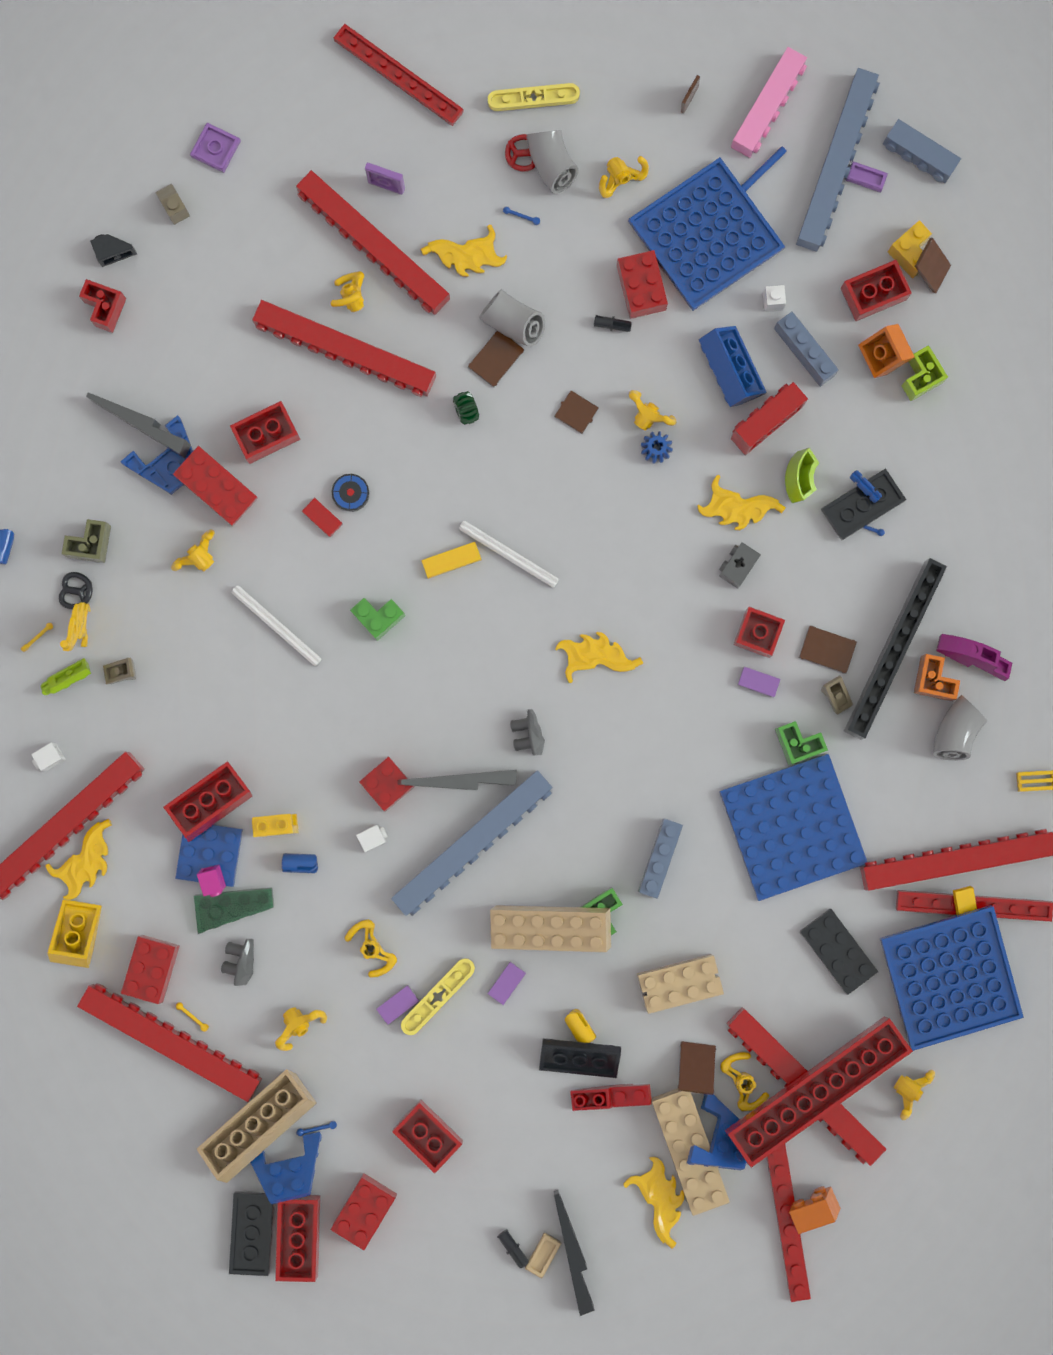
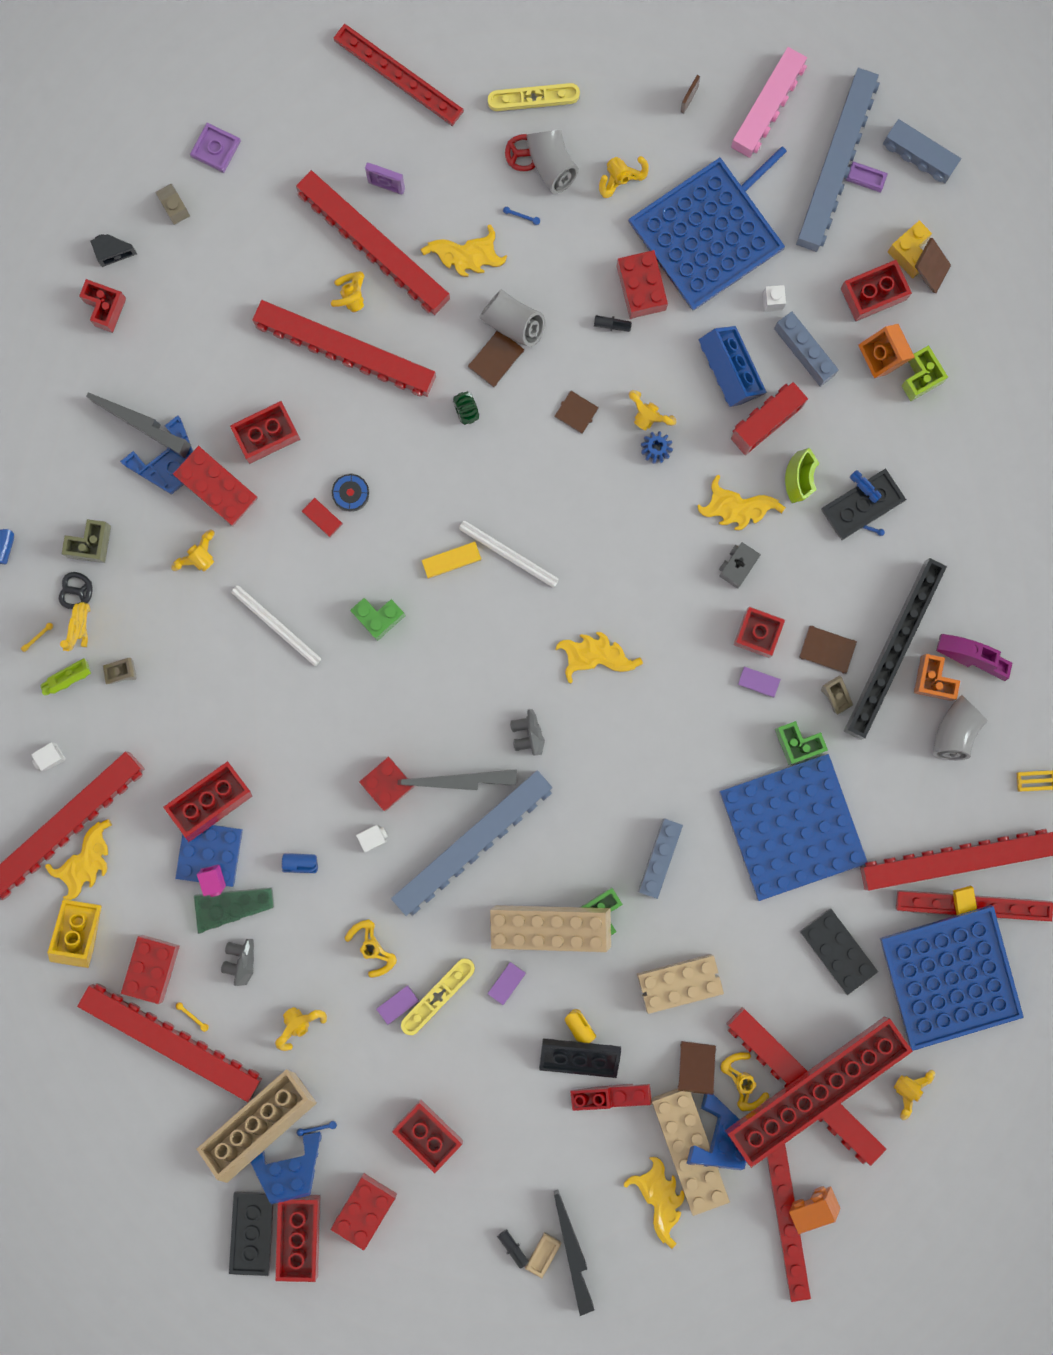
(275, 825): yellow panel -> none

